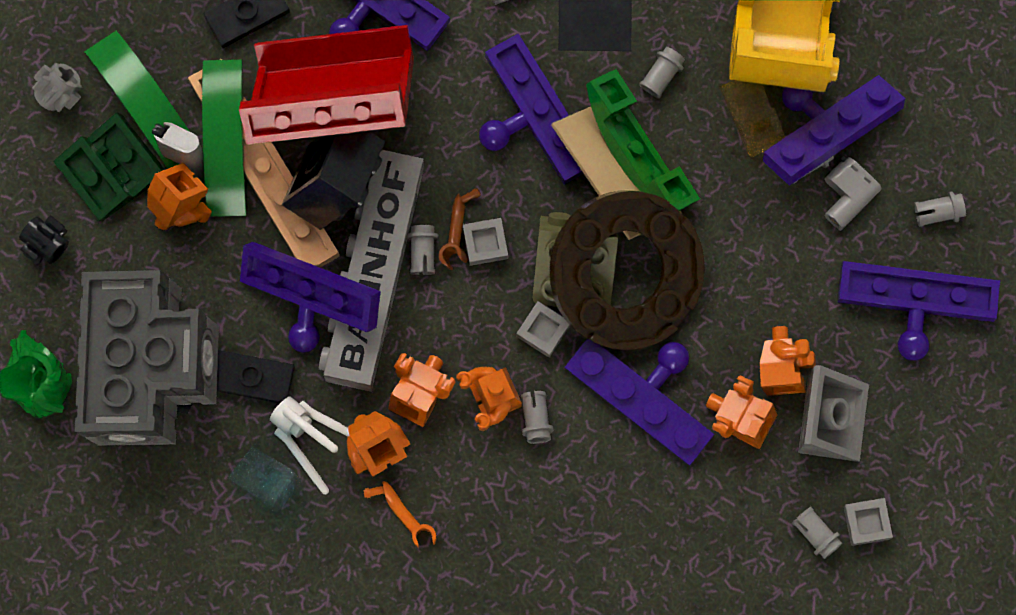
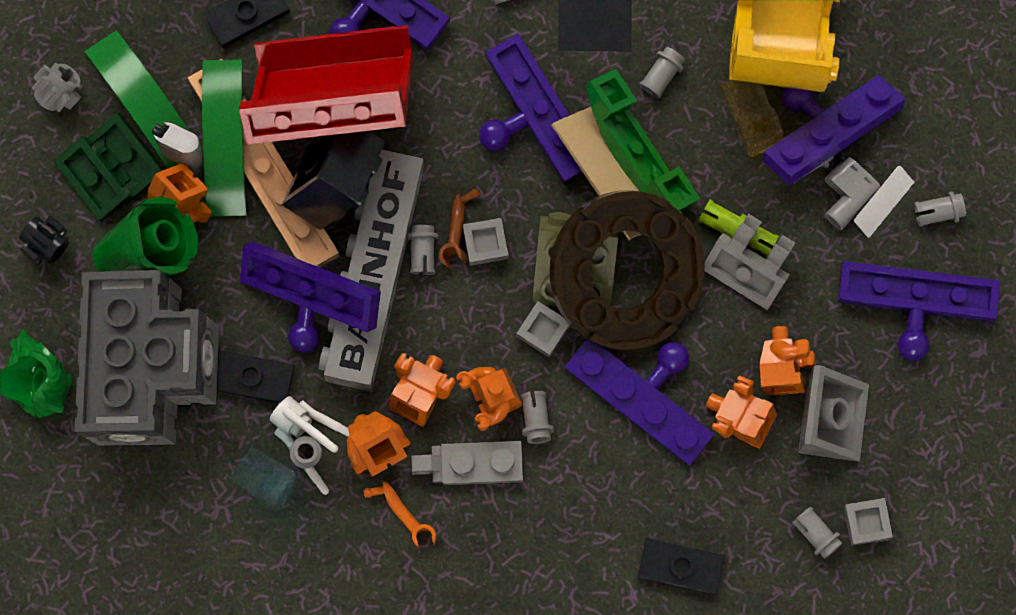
(149, 239): none -> green cone
(309, 443): none -> light grey pin
(472, 463): none -> light grey hinge
(681, 566): none -> black plate
(730, 222): none -> lime pin
(745, 270): none -> light grey plate
(883, 201): none -> white sticker

